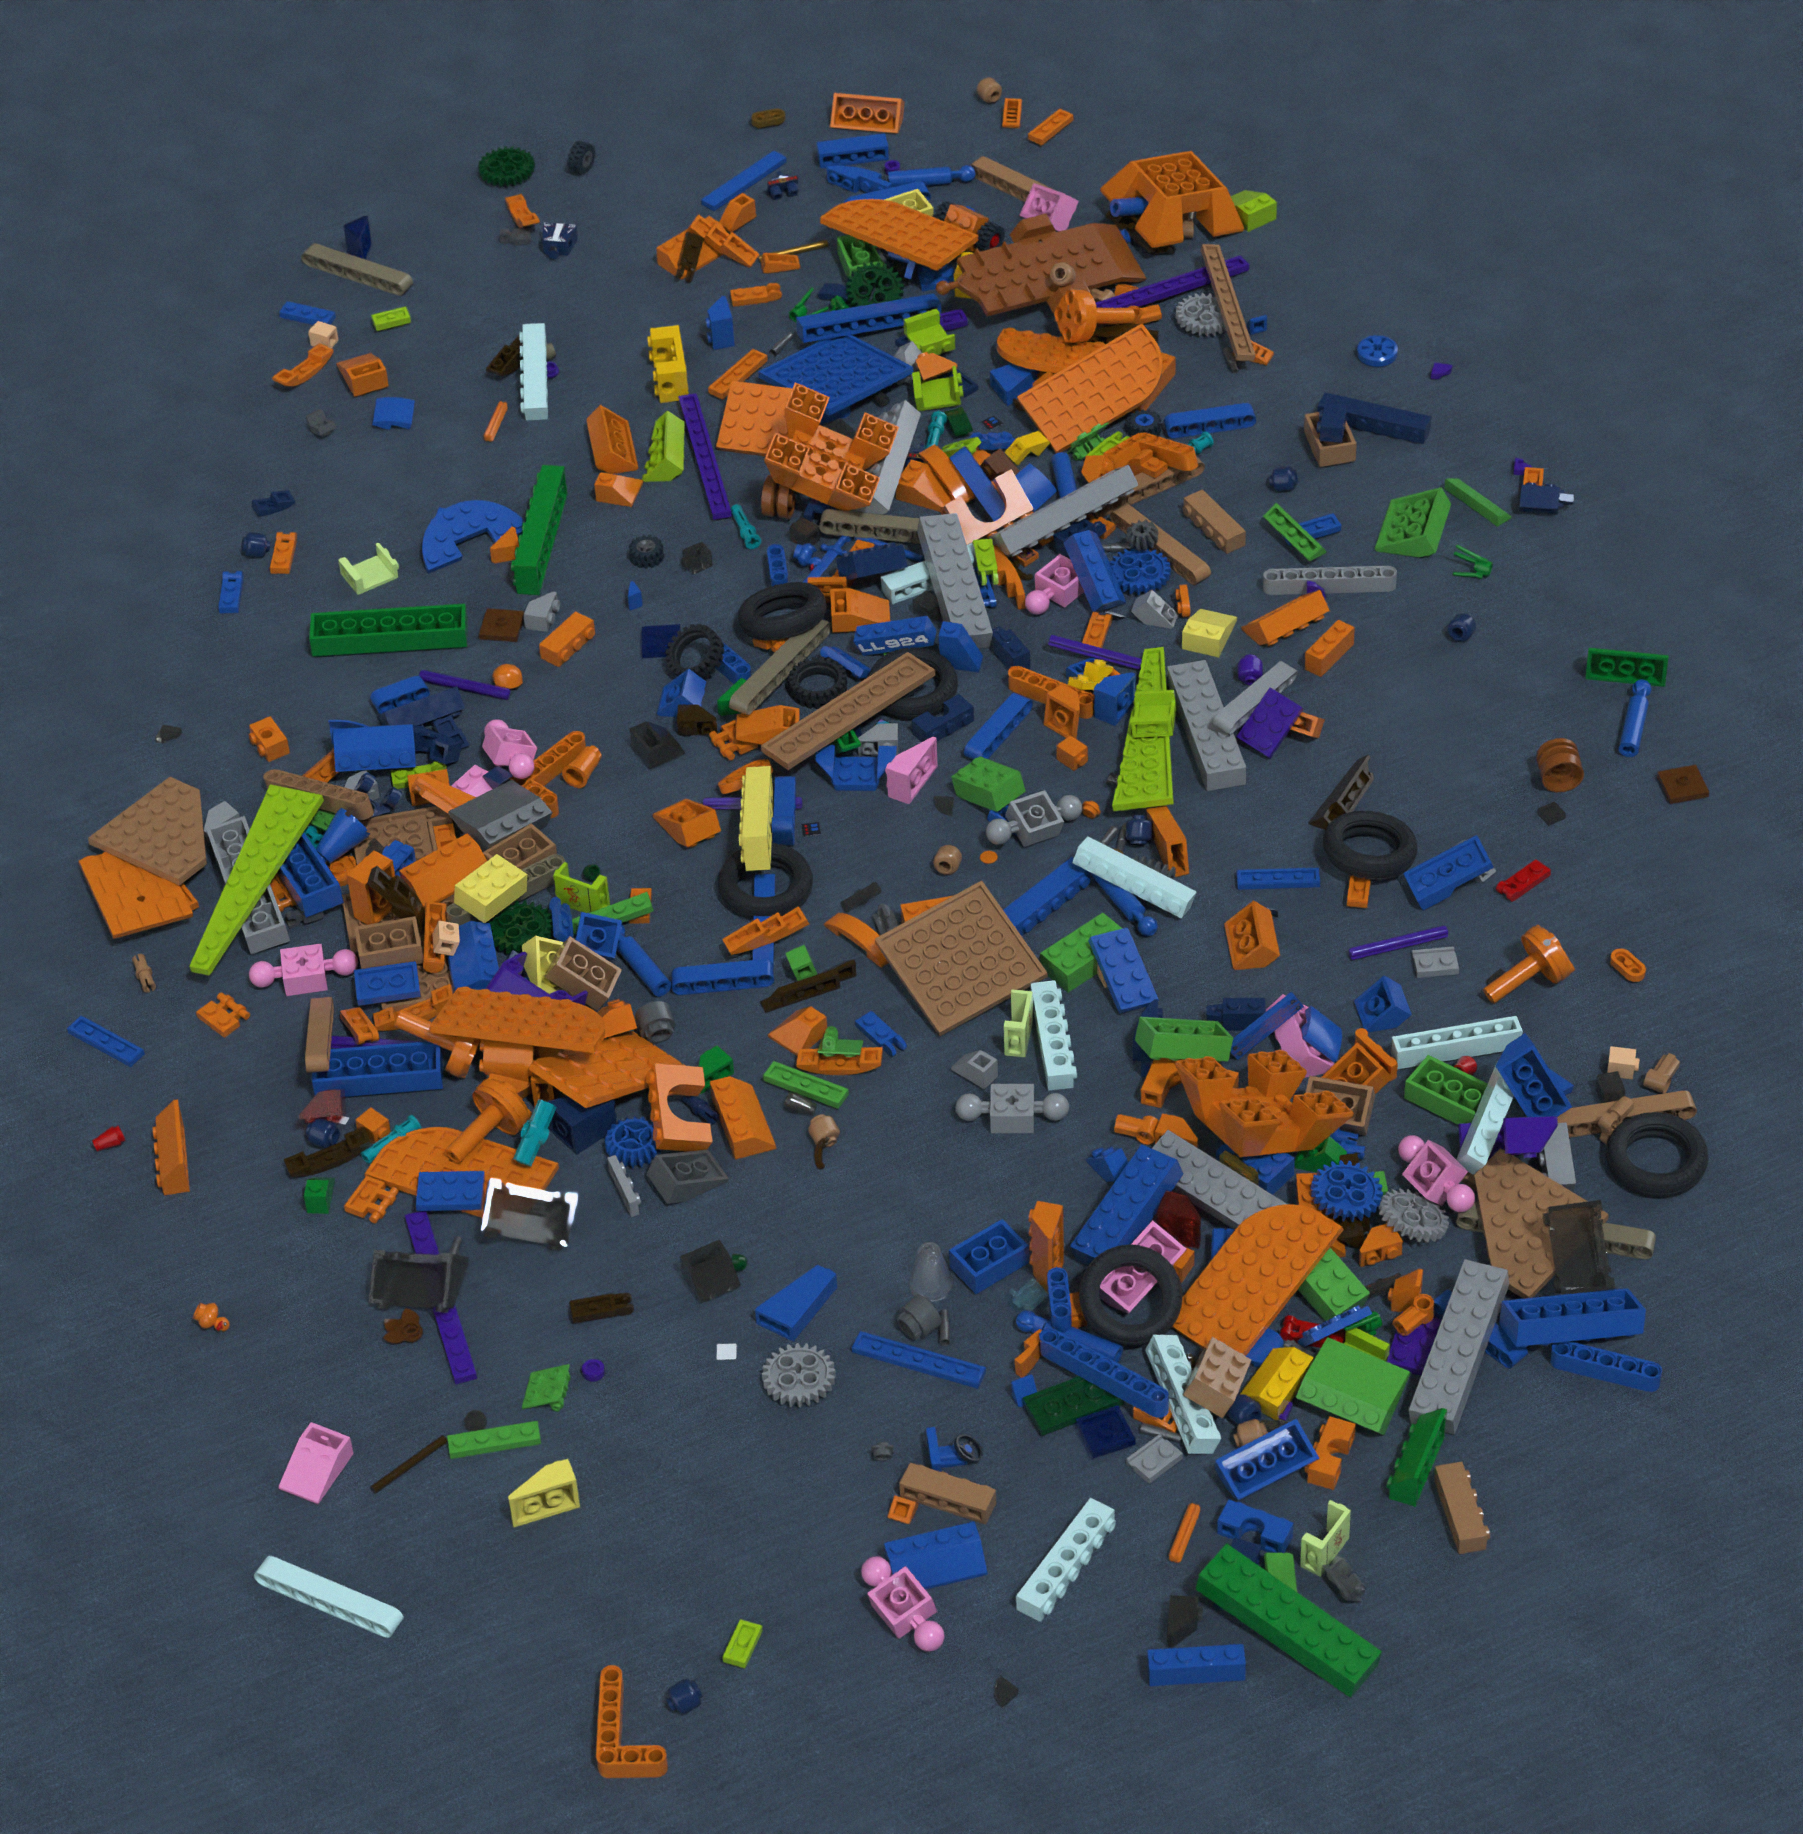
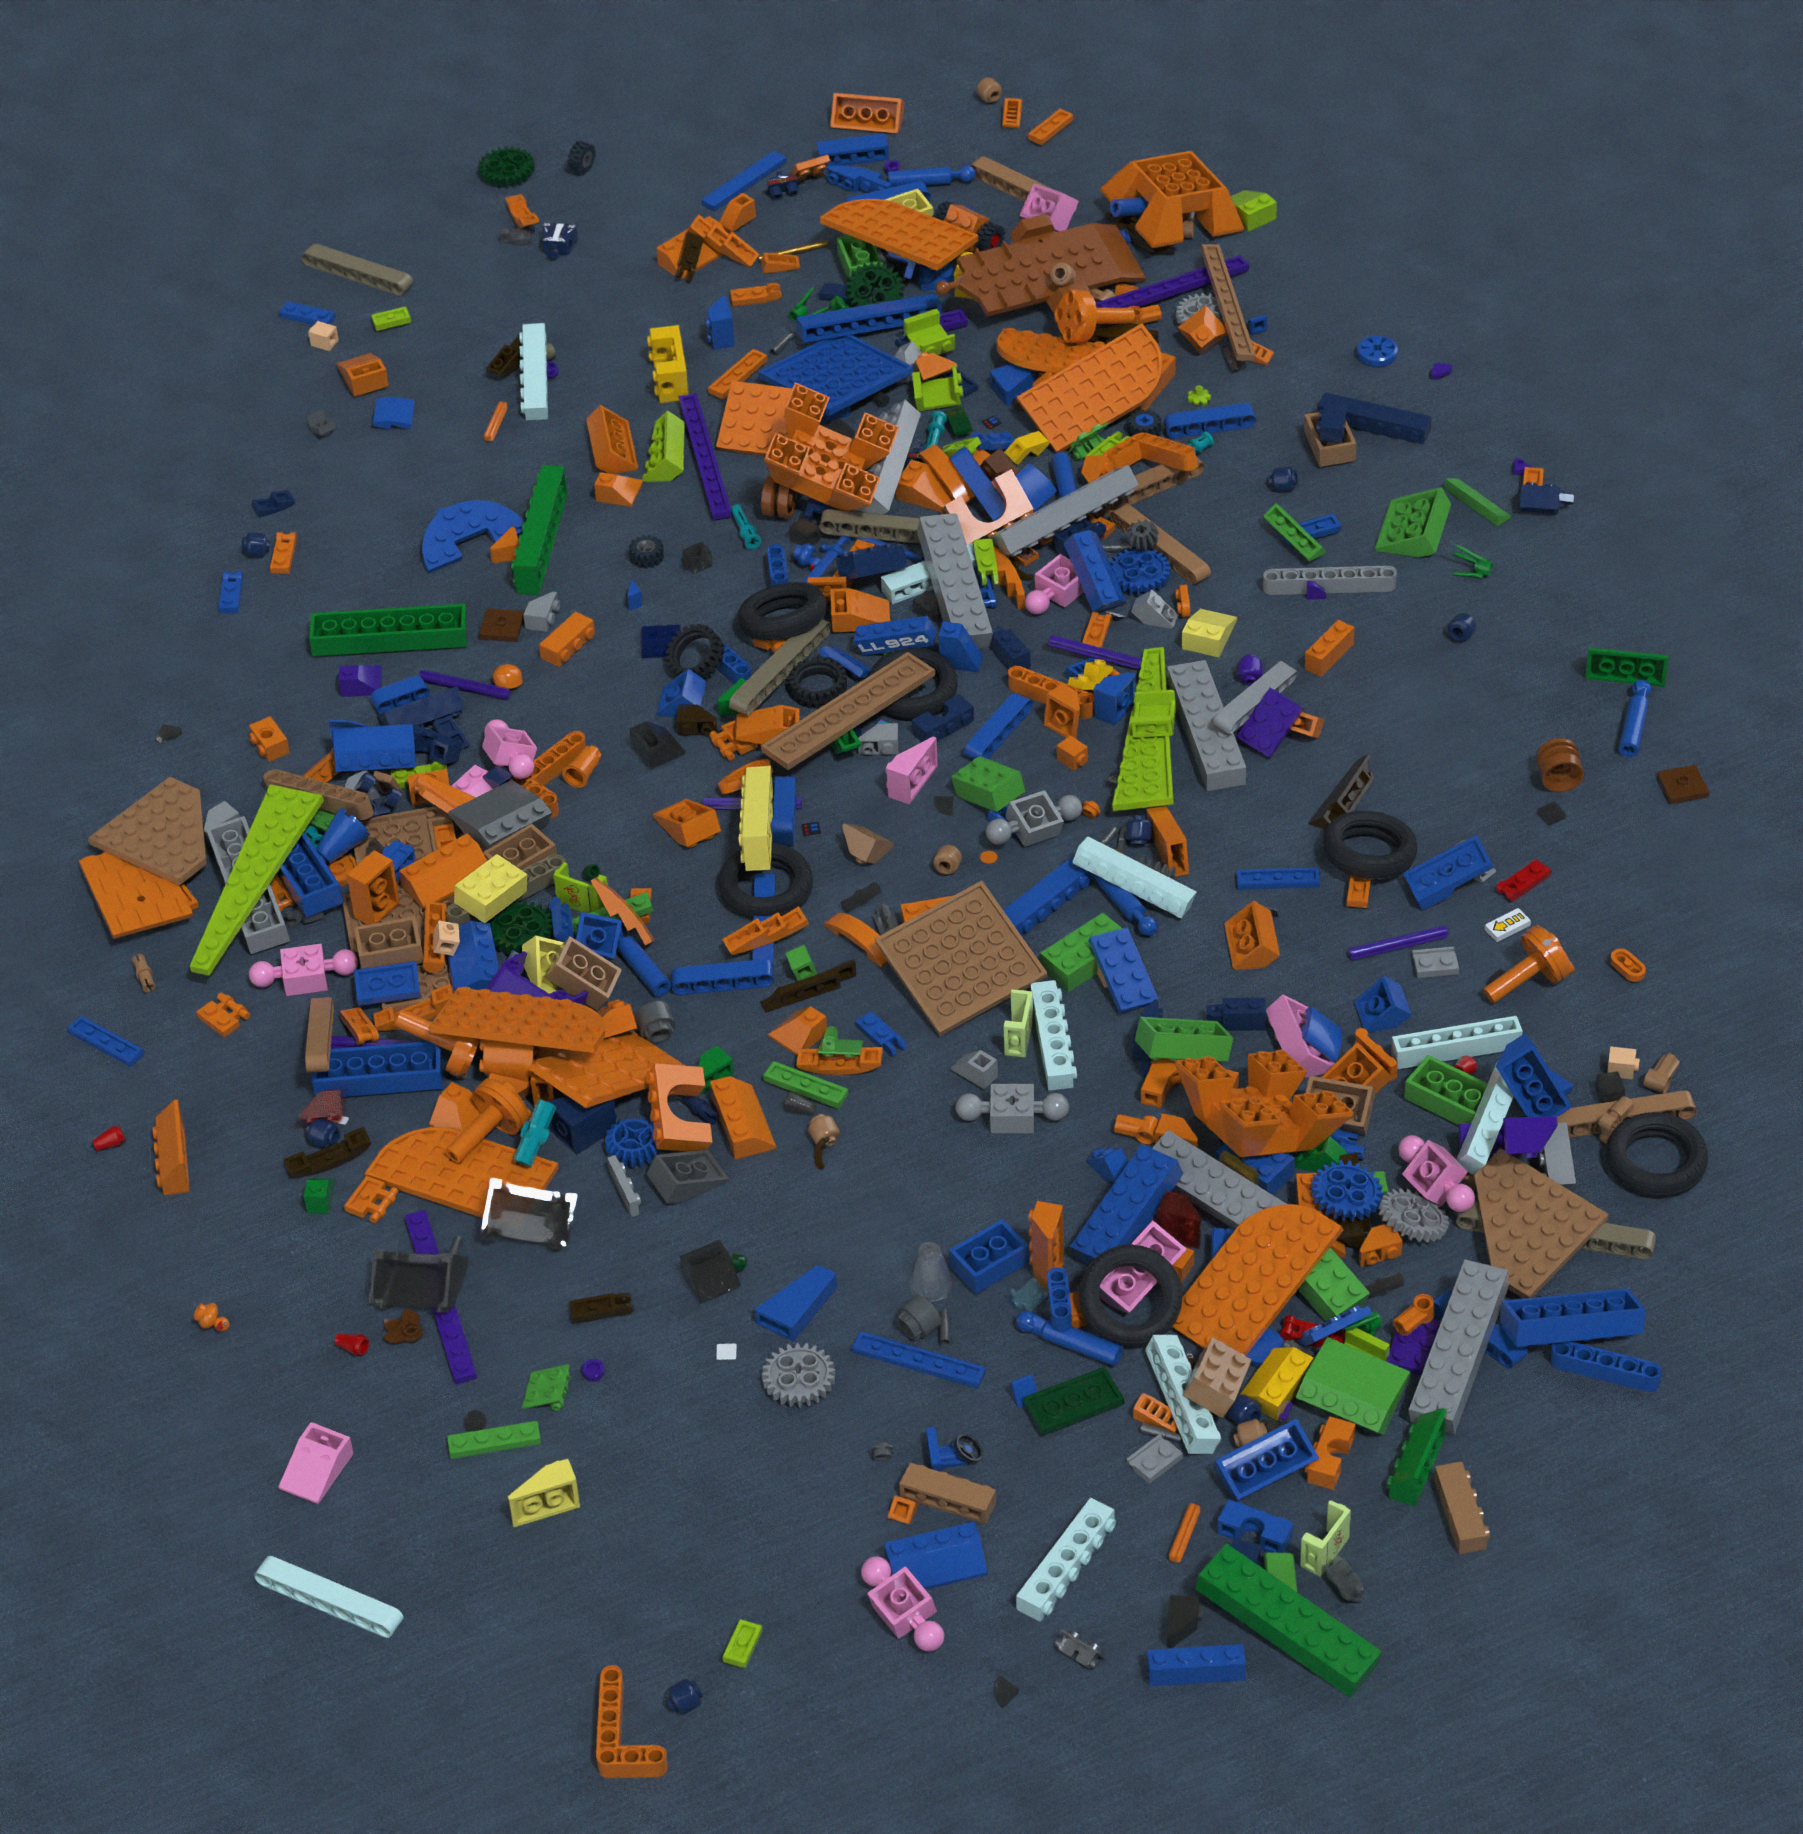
(317, 358): orange slope -> none
(353, 1343): none -> red cone
(358, 237): clear blue slope -> none
(359, 680): none -> dark purple slope
(370, 572): yellowish green panel -> none
(374, 1123): orange brick -> none
(386, 782): none -> medium nougat tile
(398, 1130): teal pin -> none
(399, 894): dark brown slope -> none
(408, 1464): dark brown bar -> none
(450, 1190): blue plate -> none
(454, 1108): none -> orange slope
(616, 904): none -> orange slope
(768, 118): pearl gold plate -> none
(811, 167): none -> orange plate
(855, 772): blue piece -> none
(865, 844): none -> medium nougat slope
(1030, 1356): orange slope -> none
(1087, 1654): none -> flat silver hinge
(1104, 1372): blue beam -> none
(1105, 1431): clear blue plate -> none
(1147, 464): orange brick -> none
(1199, 396): none -> lime plant
(1203, 329): none -> orange slope
(1214, 521): medium nougat brick -> none
(1265, 1025): blue tile -> none
(1287, 618): orange slope -> none
(1405, 1290): orange slope -> none
(1507, 925): none -> white tile
(1578, 1248): clear smoke windscreen -> none

